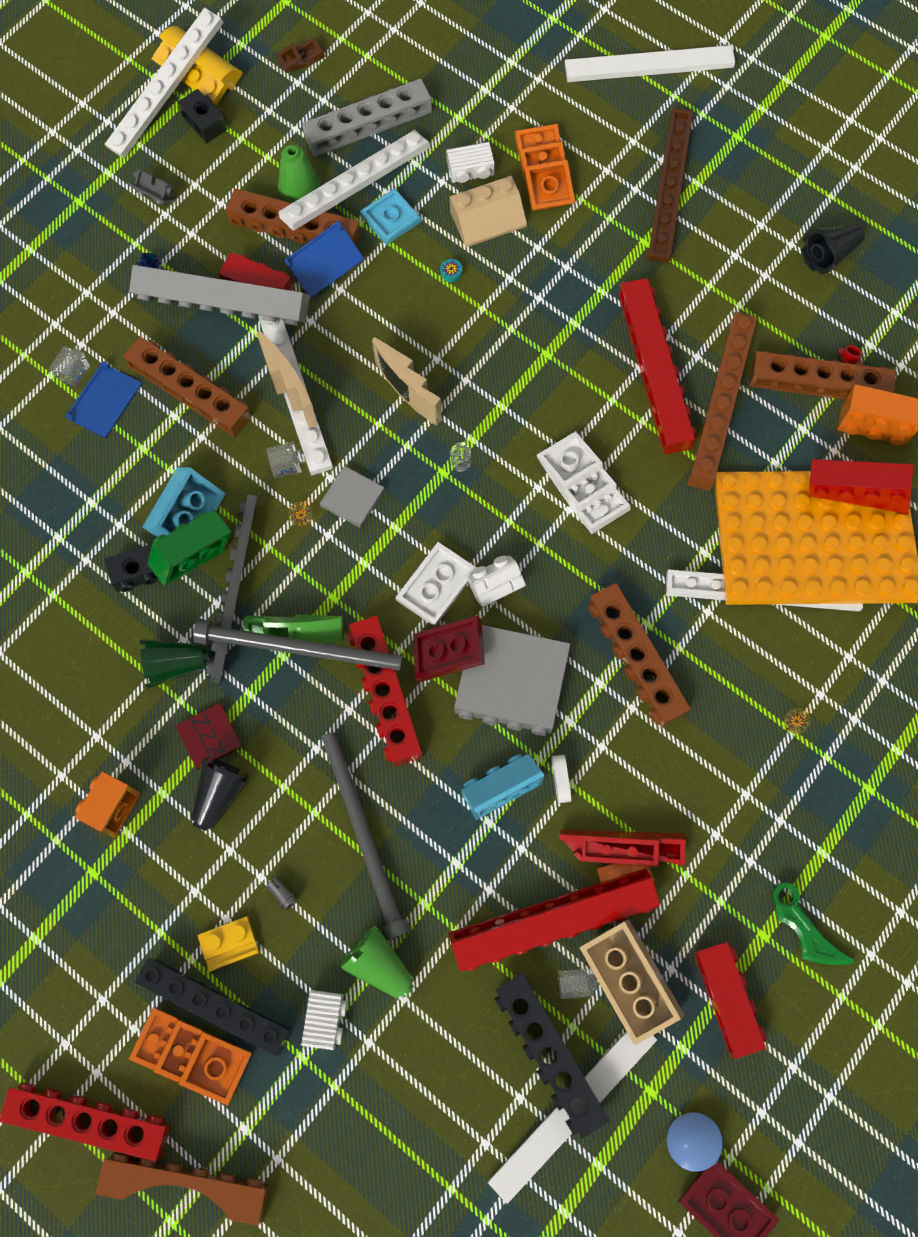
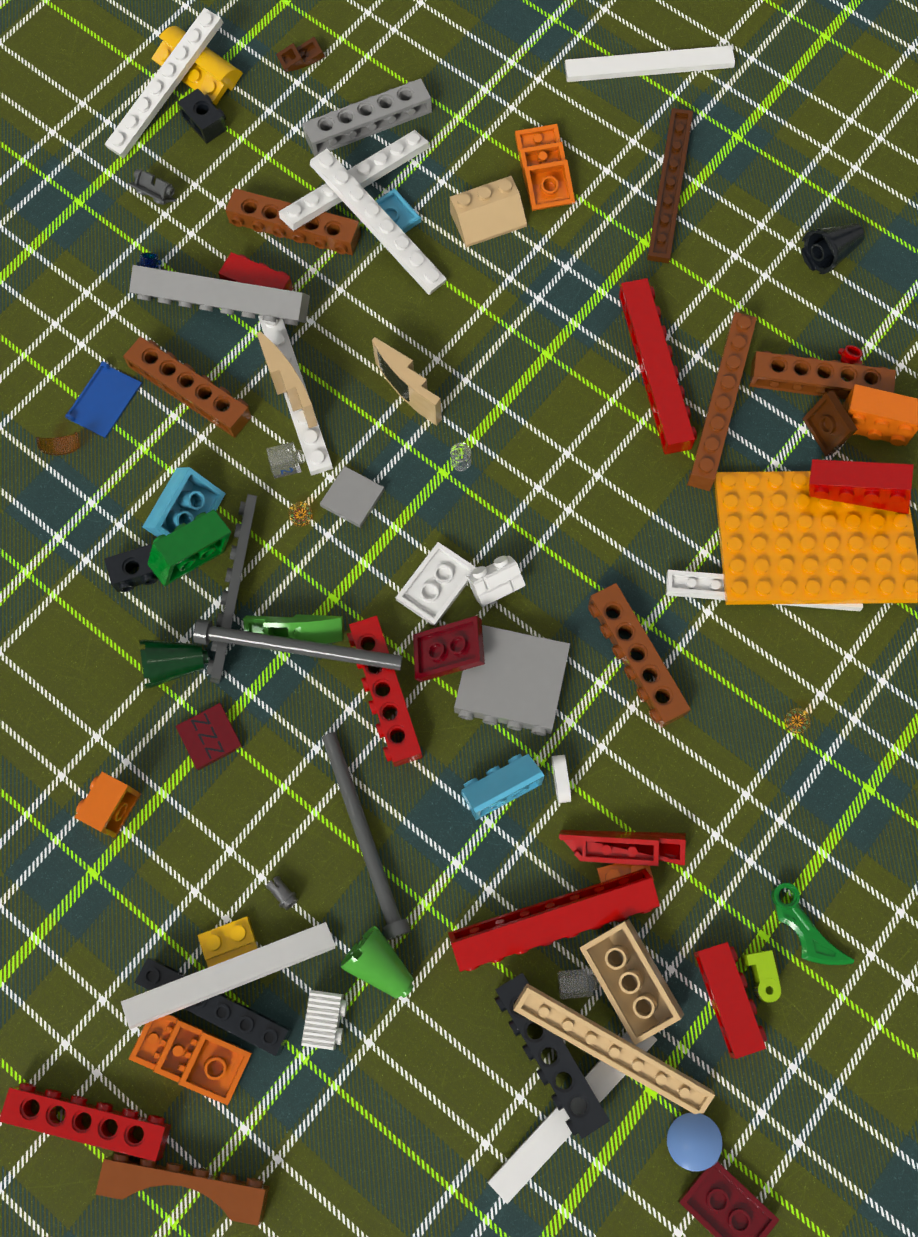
(58, 445): none -> clear orange helmet
(70, 365): clear brick -> none
(215, 792): black cone -> none
(227, 975): none -> white tile
(296, 174): bright green cone -> none
(324, 259): blue piece -> none
(377, 221): none -> white plate
(451, 270): tile -> none
(470, 162): white brick -> none
(583, 482): white slope -> none
(613, 1050): none -> tan plate
(765, 973): none -> lime leg
(829, 423): none -> reddish brown plate

